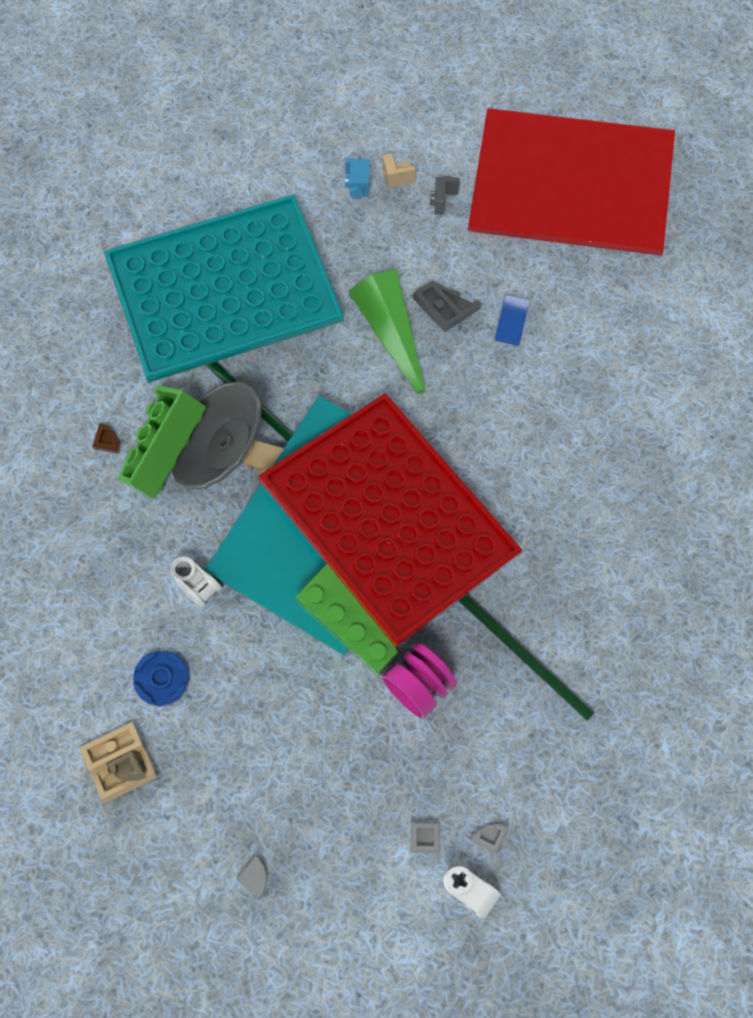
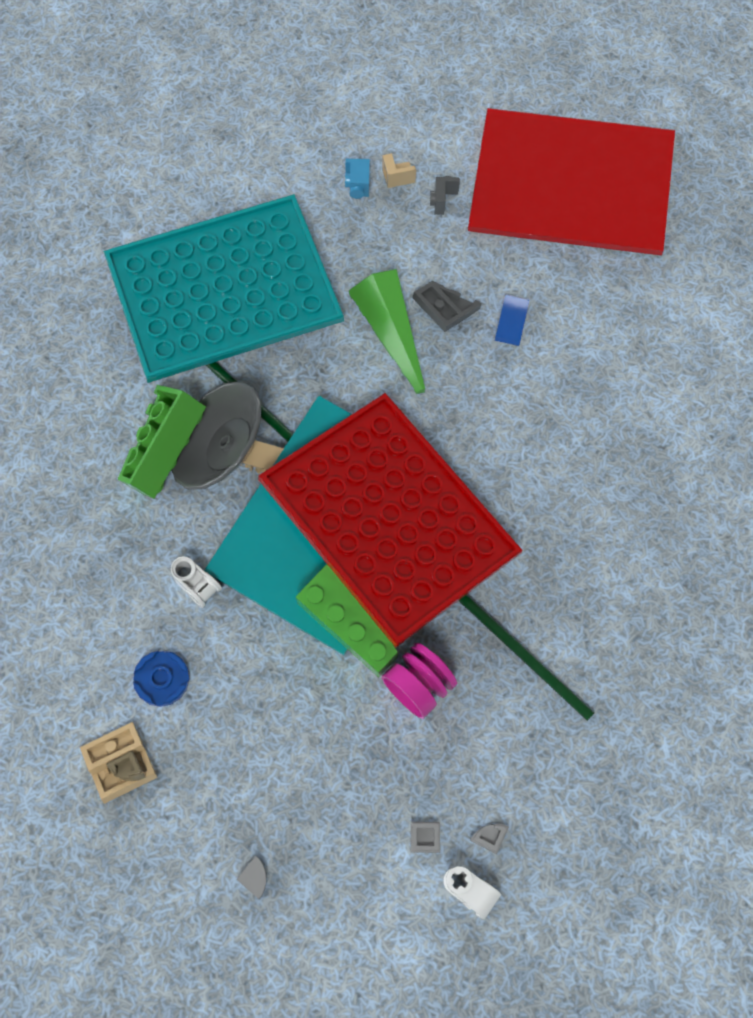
(106, 440): reddish brown tile -> none

